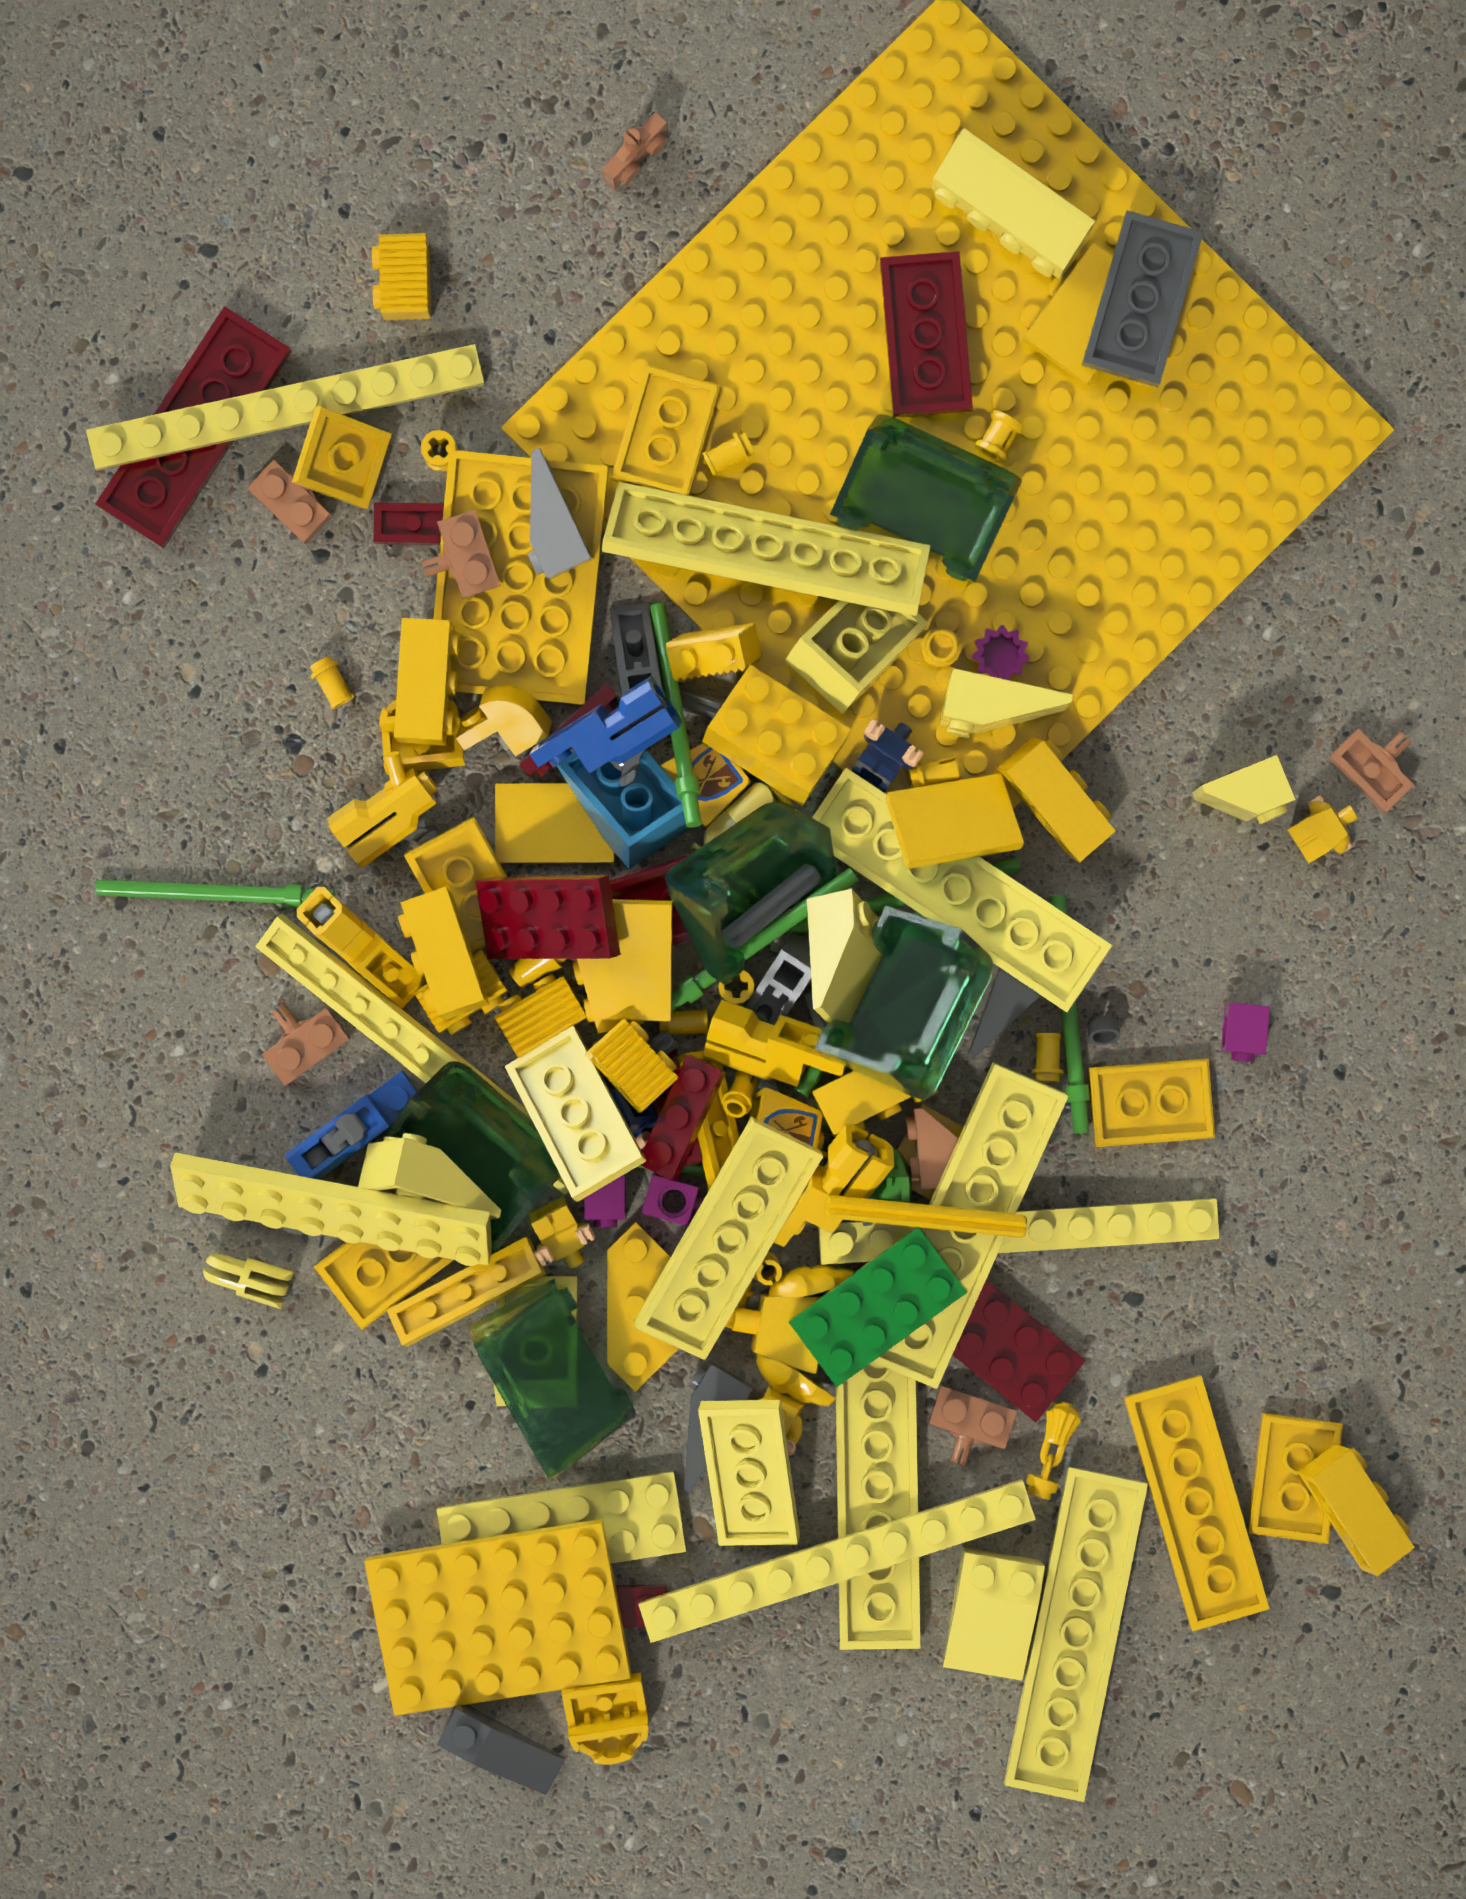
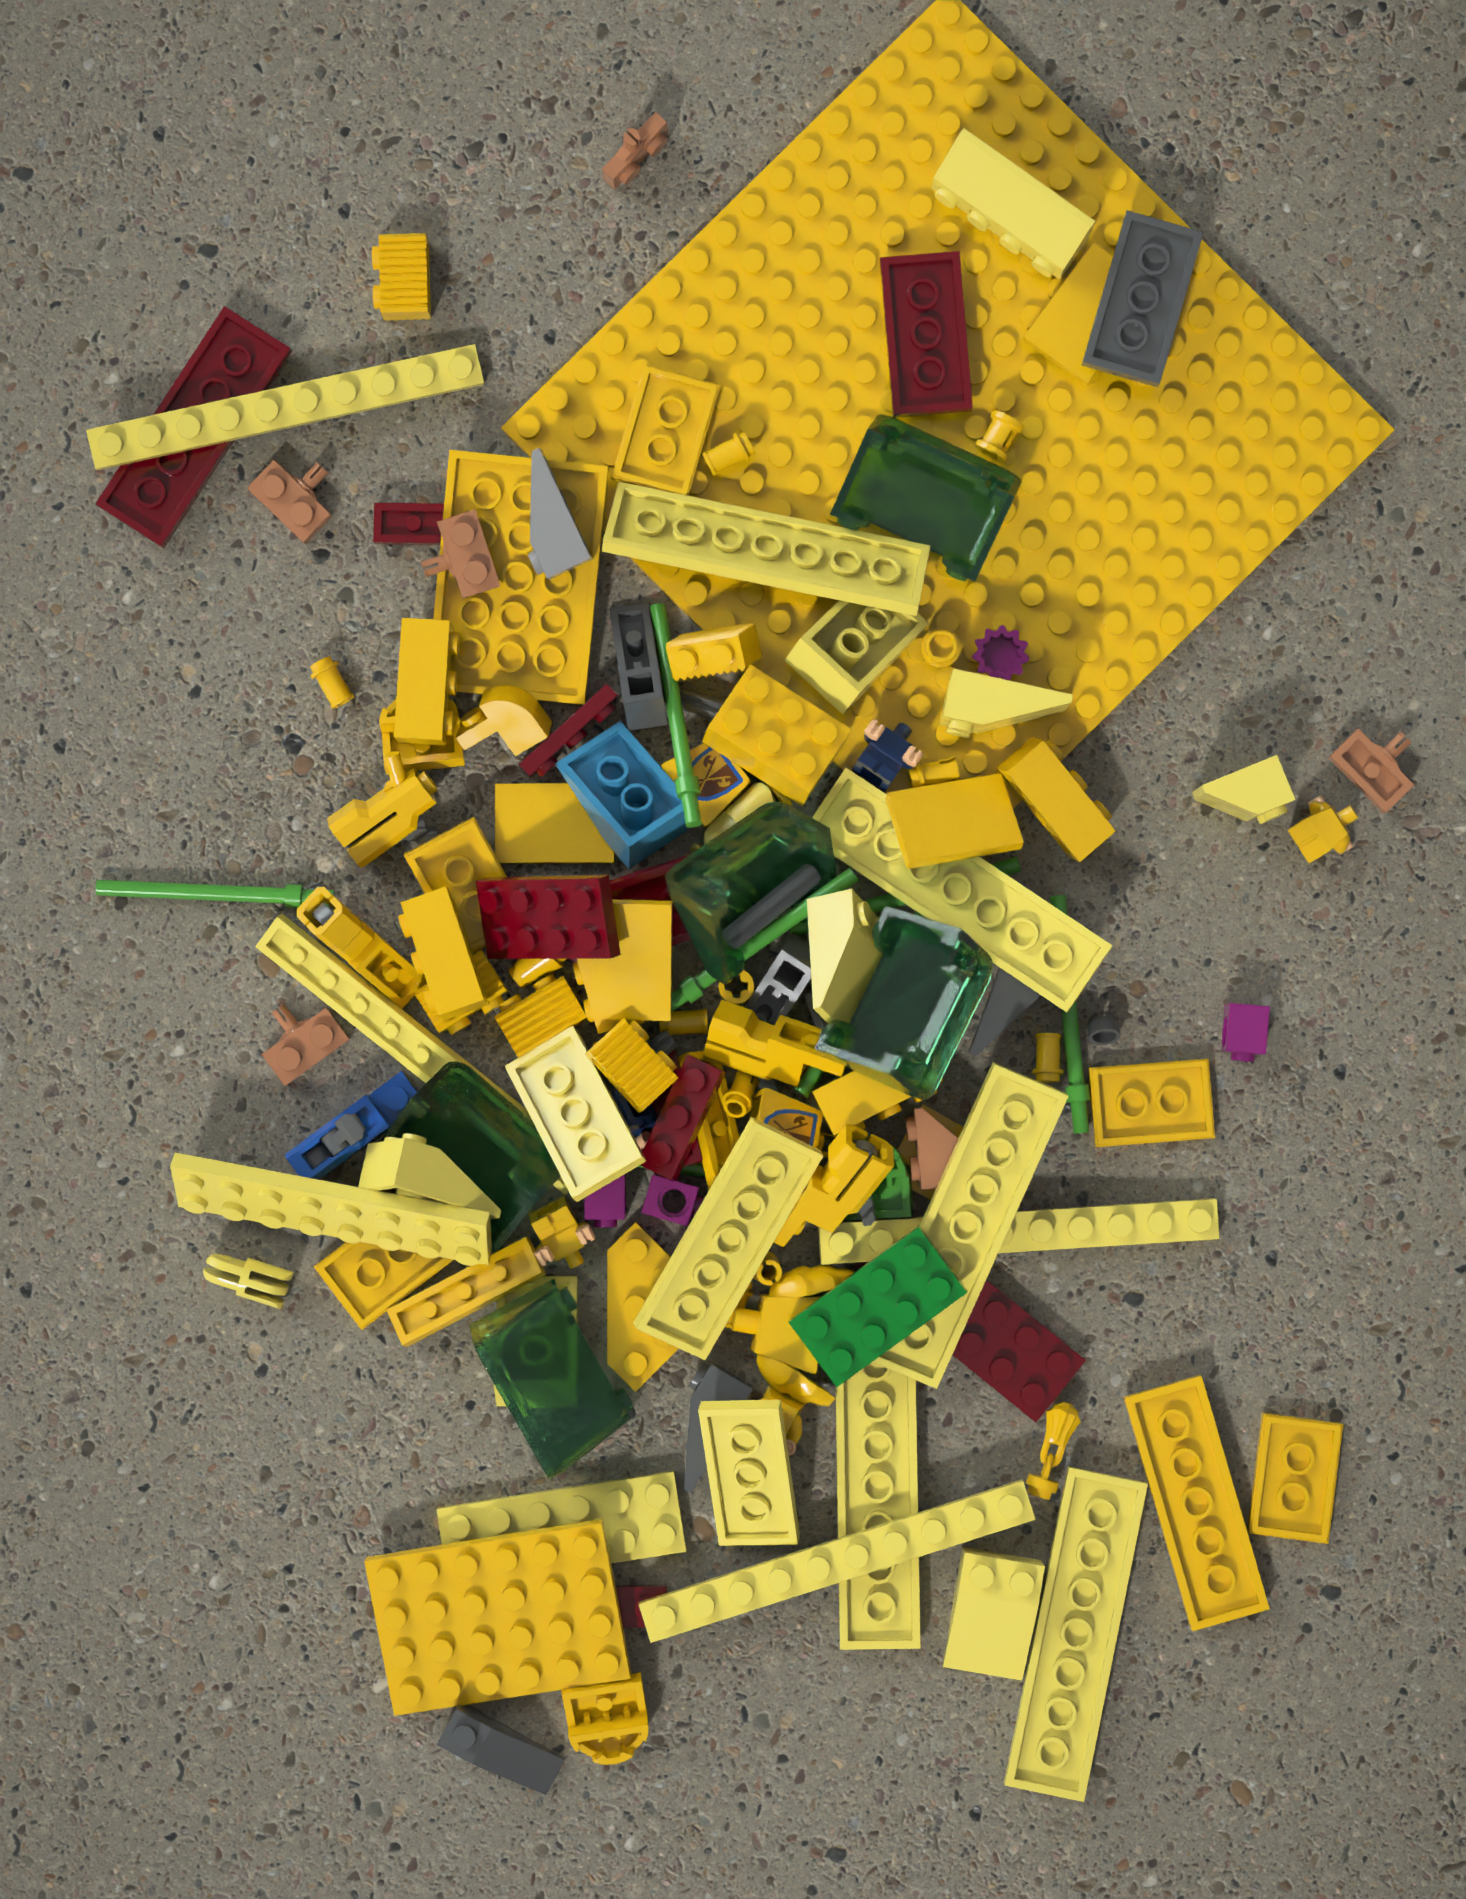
(341, 457): yellow plate -> none
(441, 439): yellow bush -> none
(616, 736): blue plate -> none
(926, 1216): yellow axle -> none
(971, 1421): nougat plate -> none
(1357, 1509): yellow brick -> none

